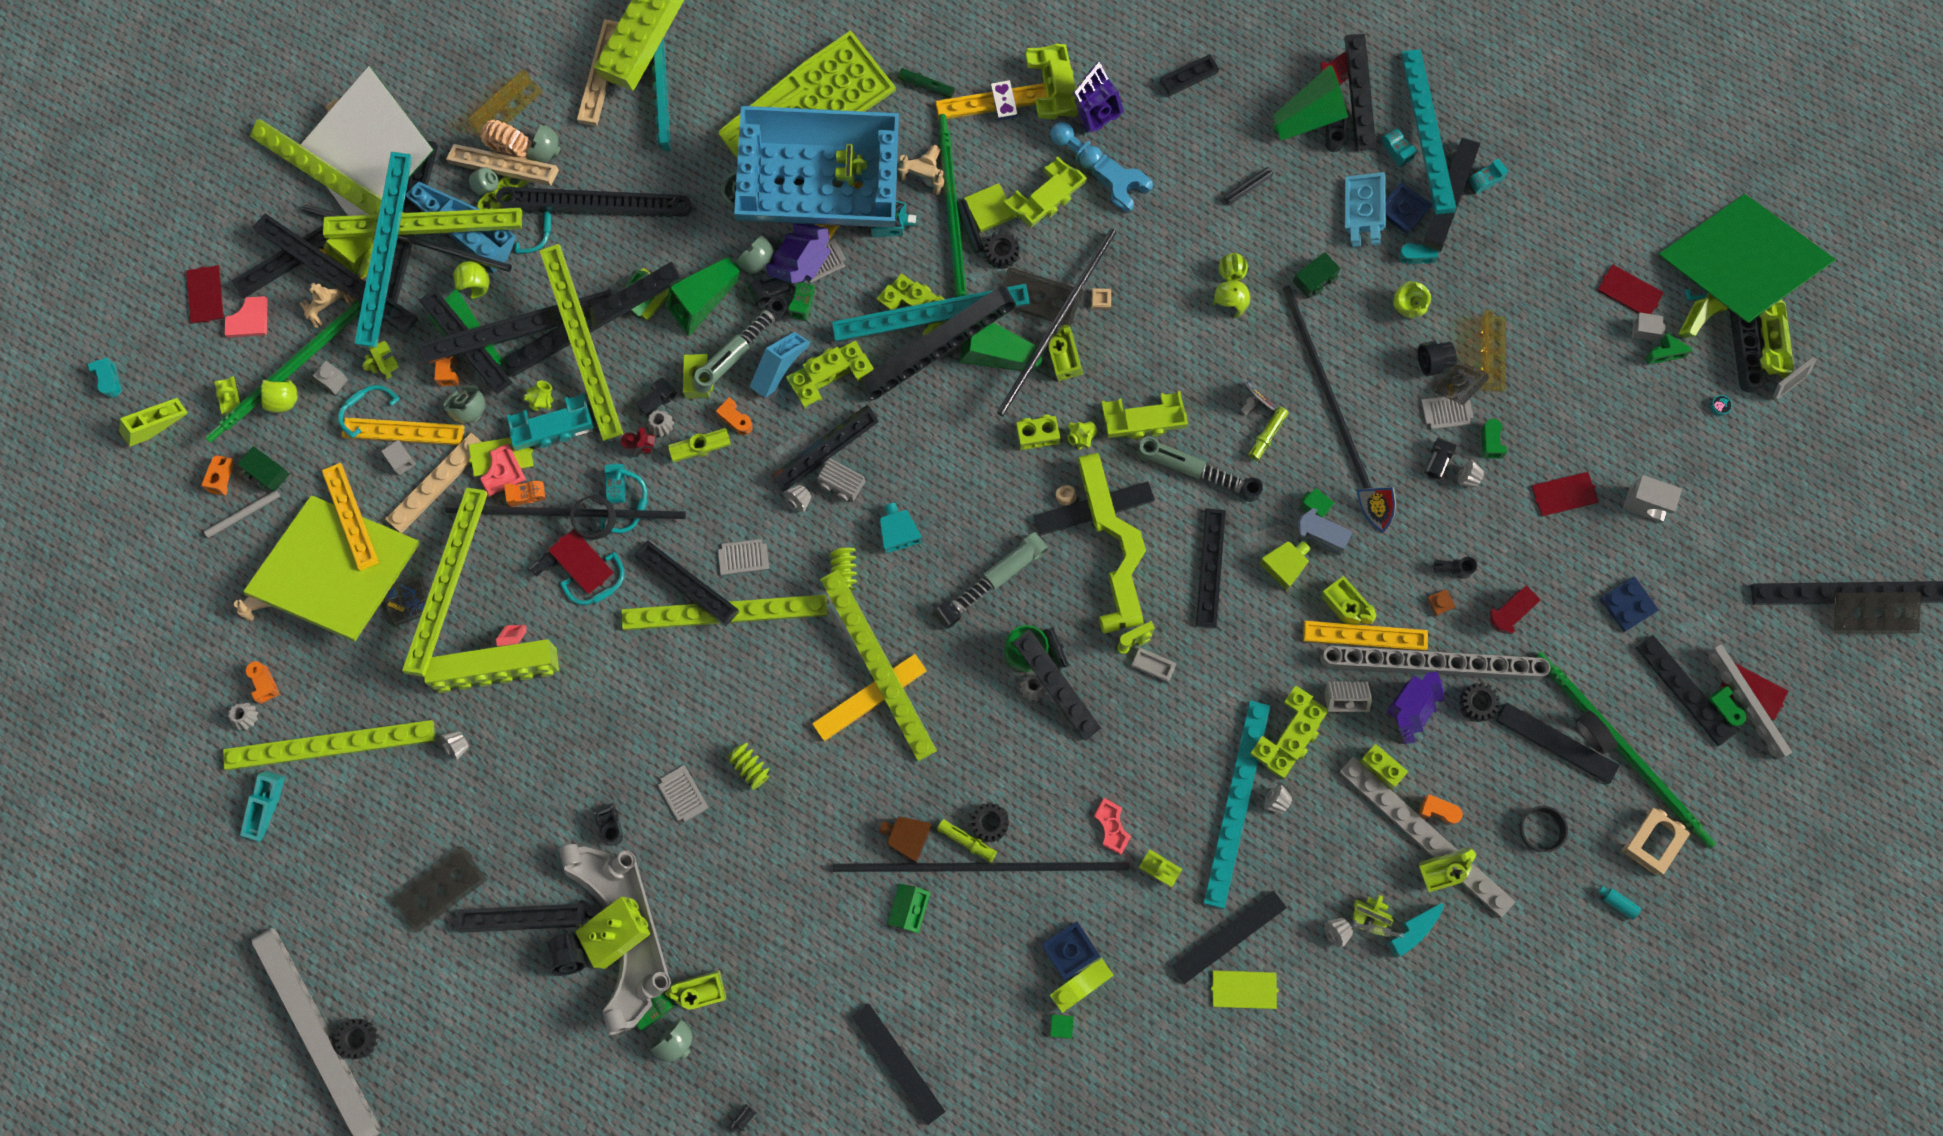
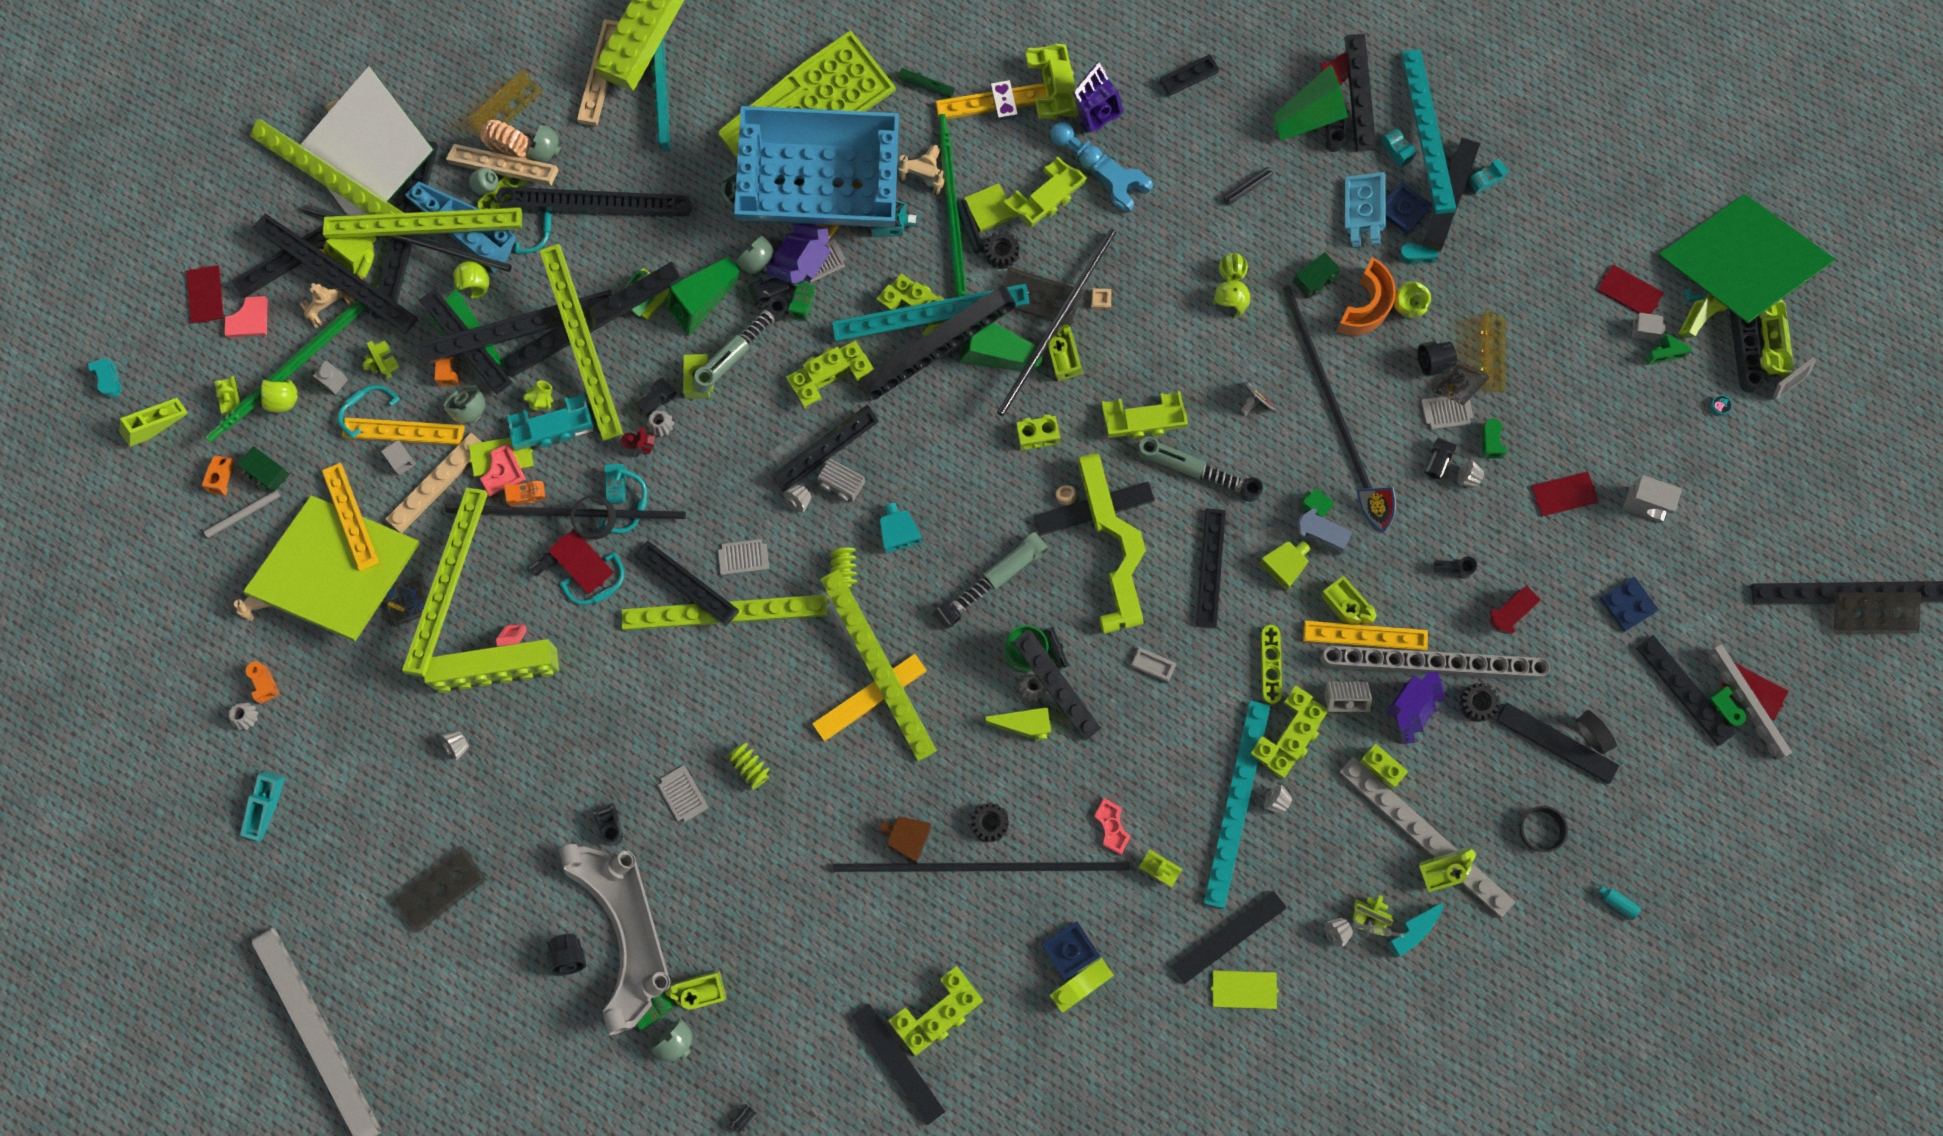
(329, 745): lime plate -> none
(344, 1034): black tyre -> none
(383, 249): teal plate -> none
(520, 918): black plate -> none
(611, 931): lime piece -> none
(686, 448): lime piece -> none
(739, 422): orange leg -> none
(776, 362): dark azure arch -> none
(849, 157): lime hips -> none
(909, 908): green panel -> none
(941, 1017): none -> lime bracket
(975, 845): lime pin -> none
(1025, 723): none -> lime slope
(1061, 1026): green tile -> none
(1081, 434): lime rock -> none
(1139, 635): lime plate -> none
(1264, 439): lime pin -> none
(1267, 664): none -> lime beam
(1382, 294): none -> orange brick
(1441, 602): dark orange plate -> none
(1441, 809): orange leg -> none
(1631, 756): green axle -> none
(1634, 850): tan panel -> none

